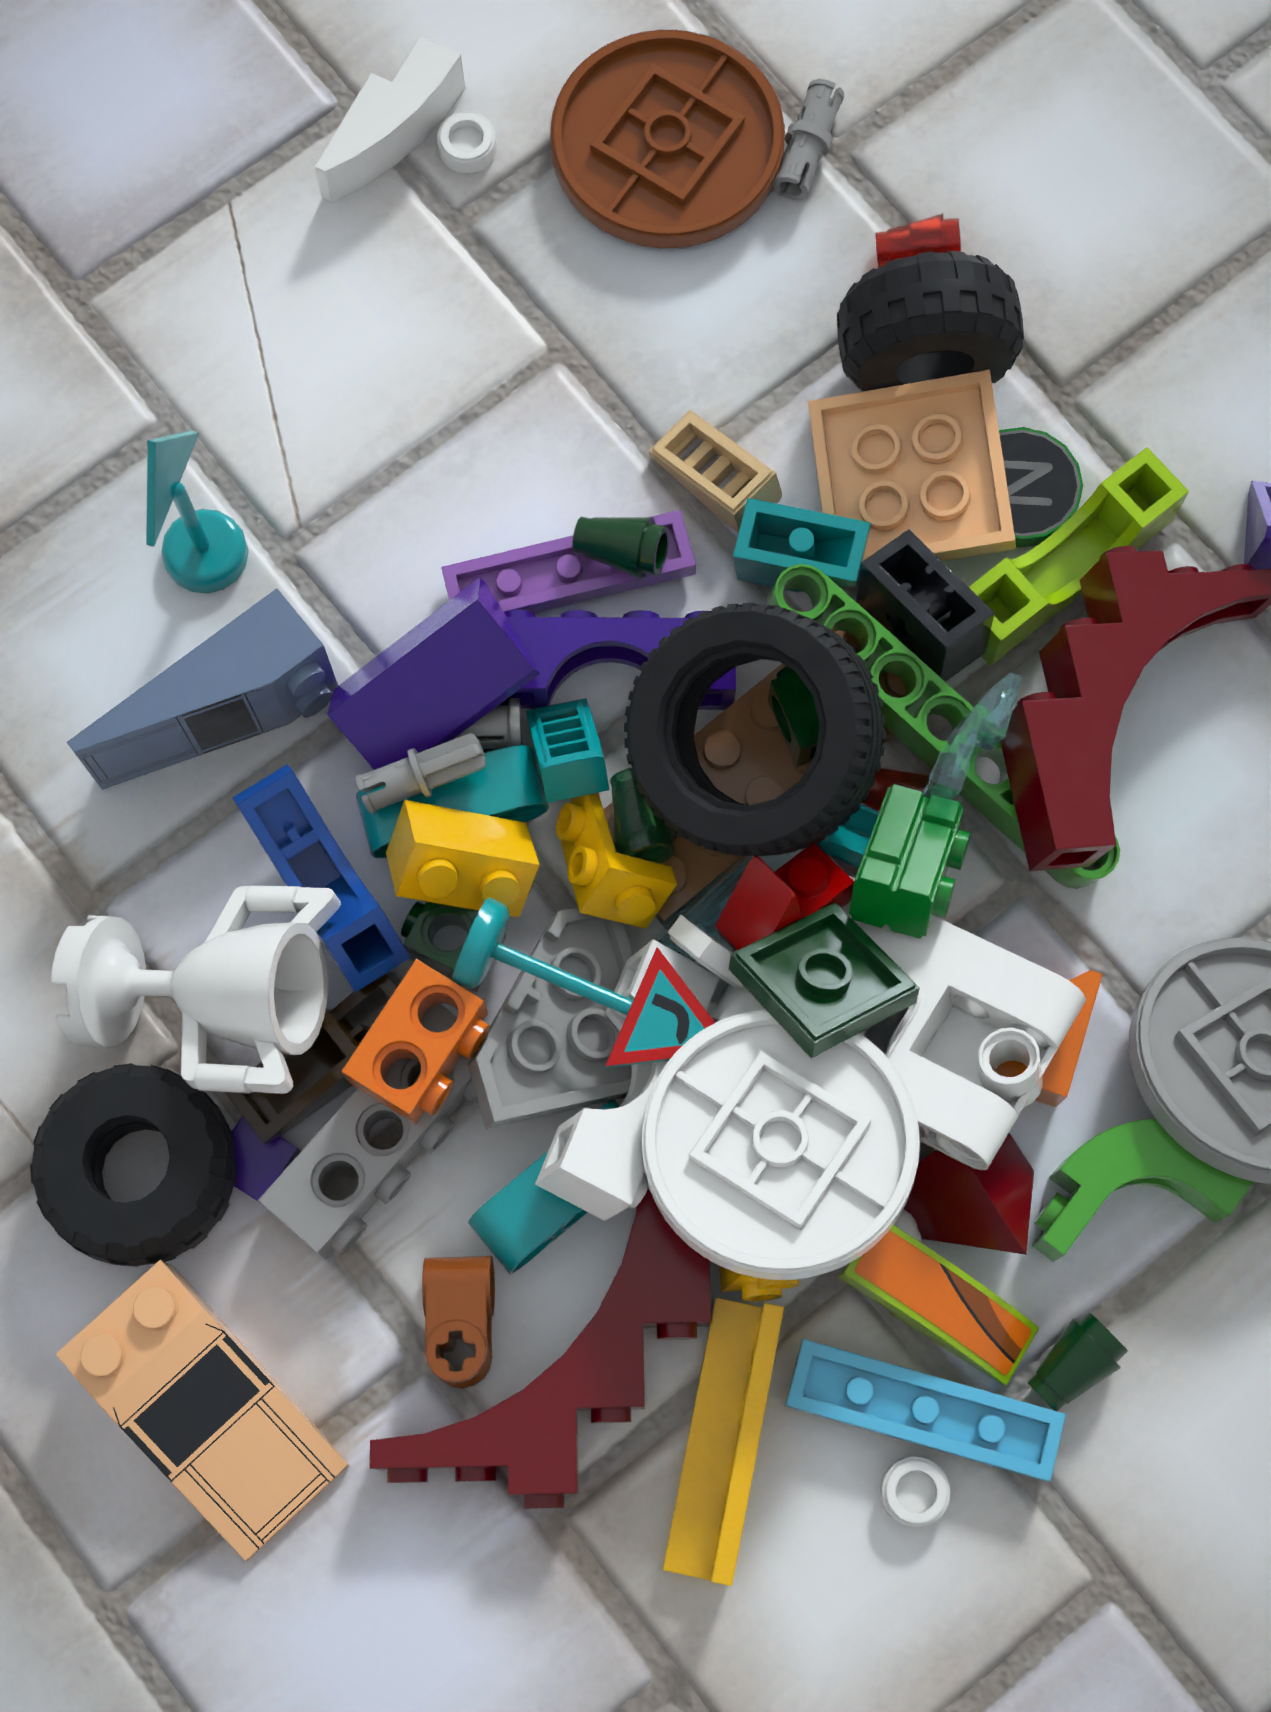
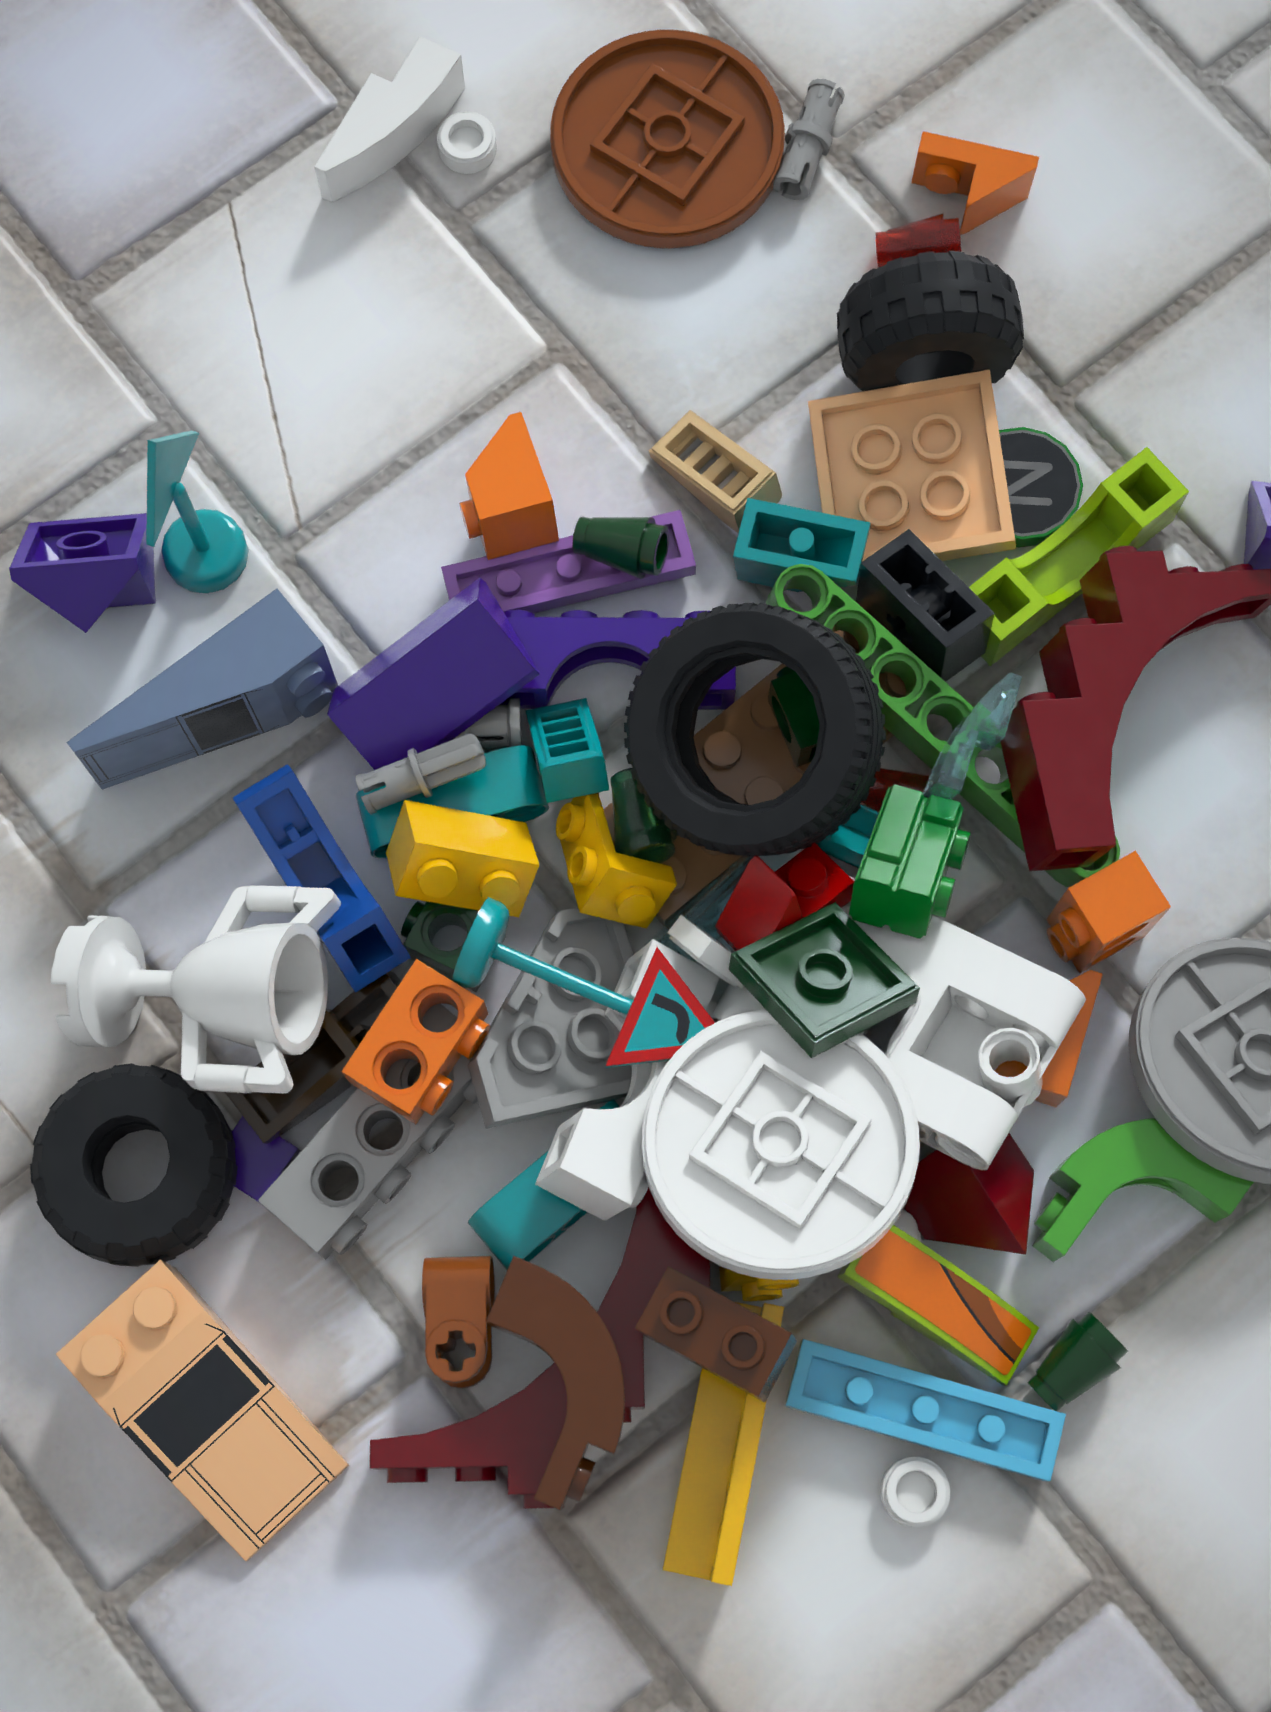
(86, 565): none -> dark purple slope
(509, 494): none -> orange slope
(570, 1331): none -> reddish brown arch
(716, 1334): none -> reddish brown brick
(987, 174): none -> orange slope
(1106, 913): none -> orange brick

